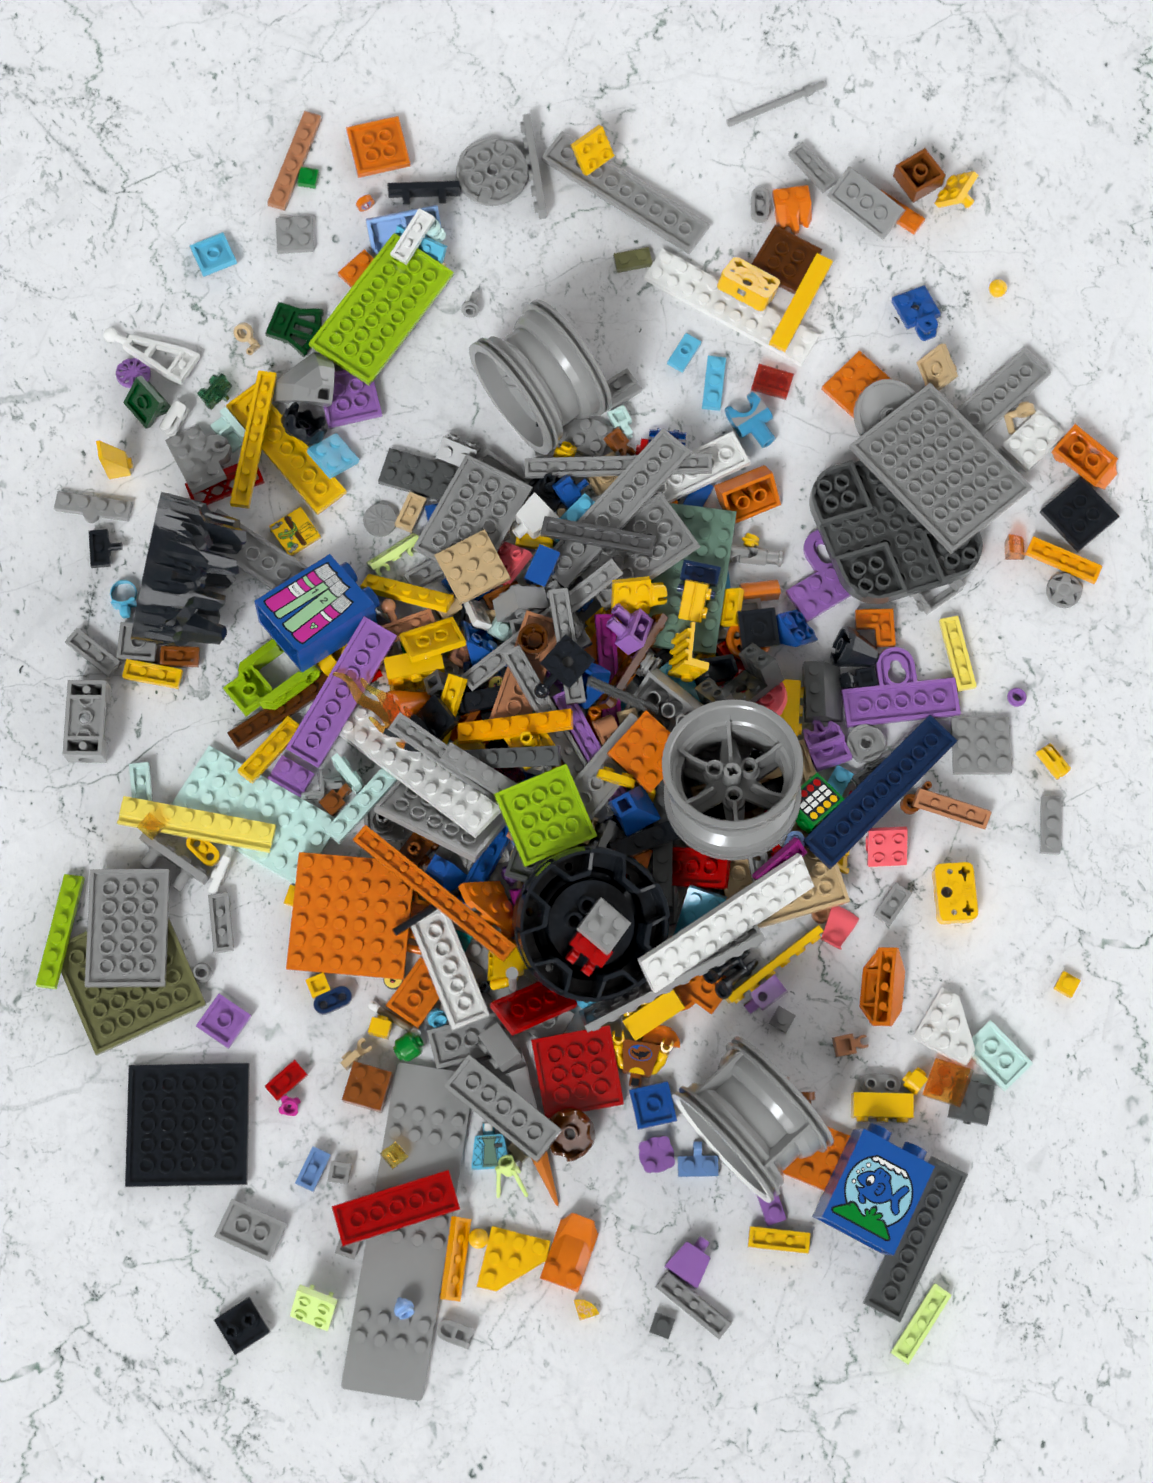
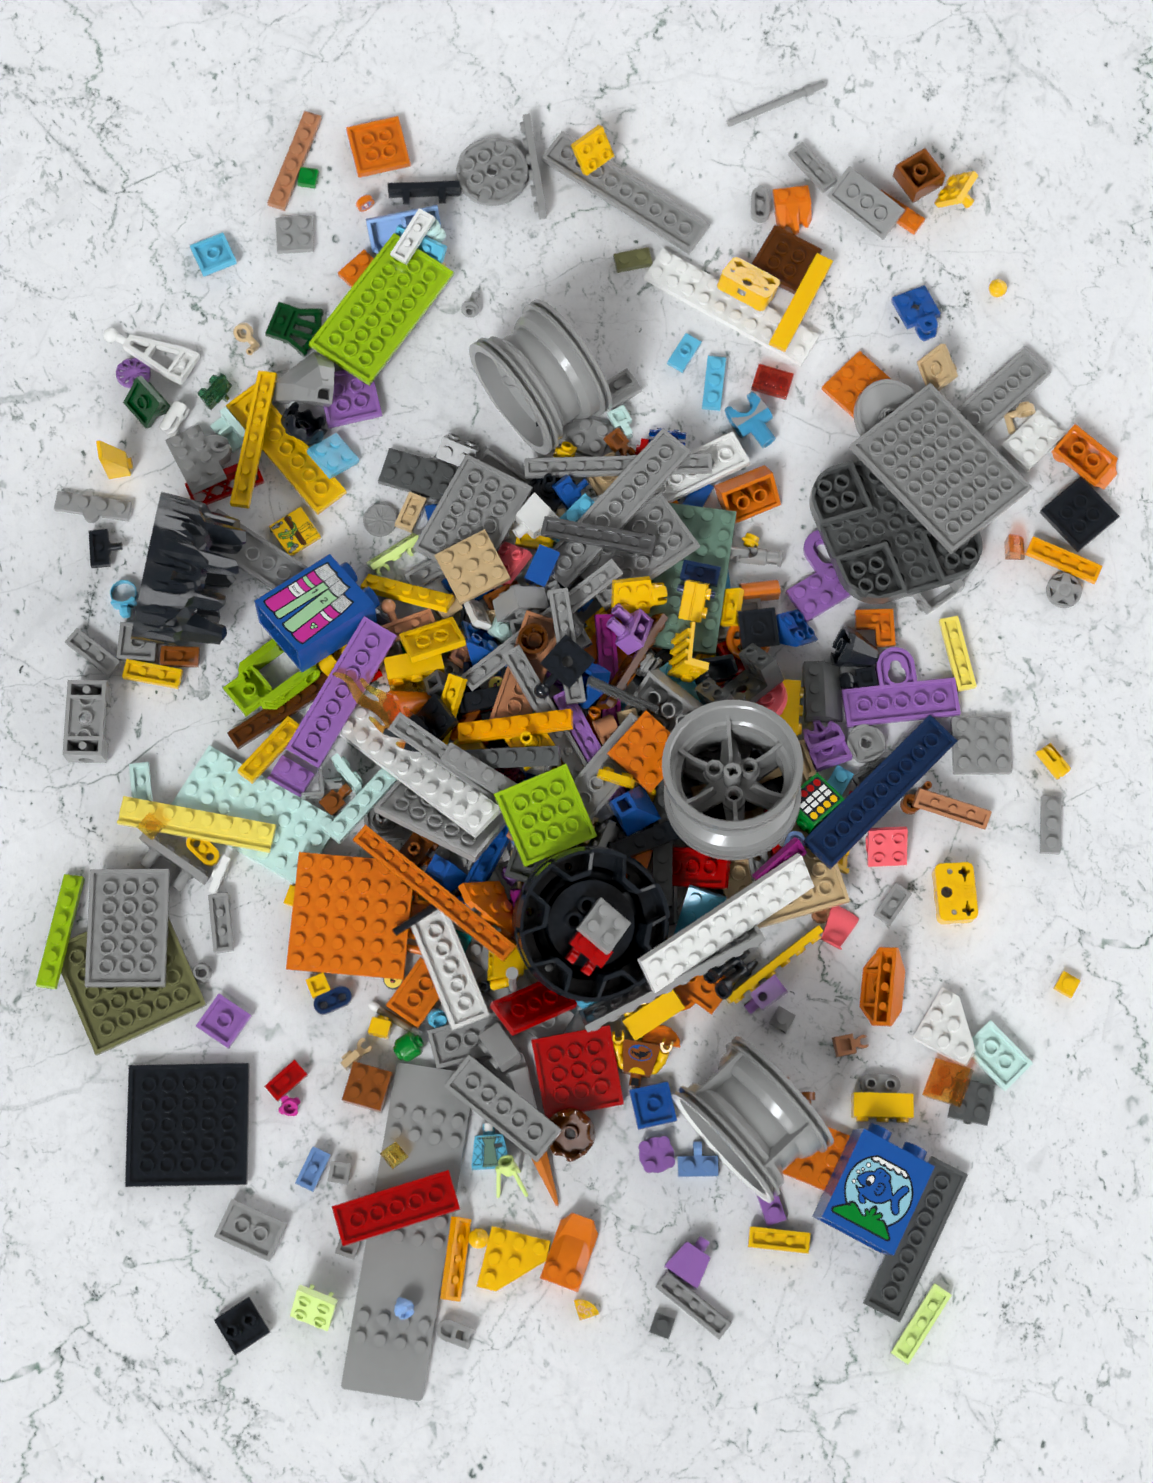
(517, 1154): dark tan plate -> none
(915, 1080): yellow plate -> none
(1019, 692): medium lavender plate -> none

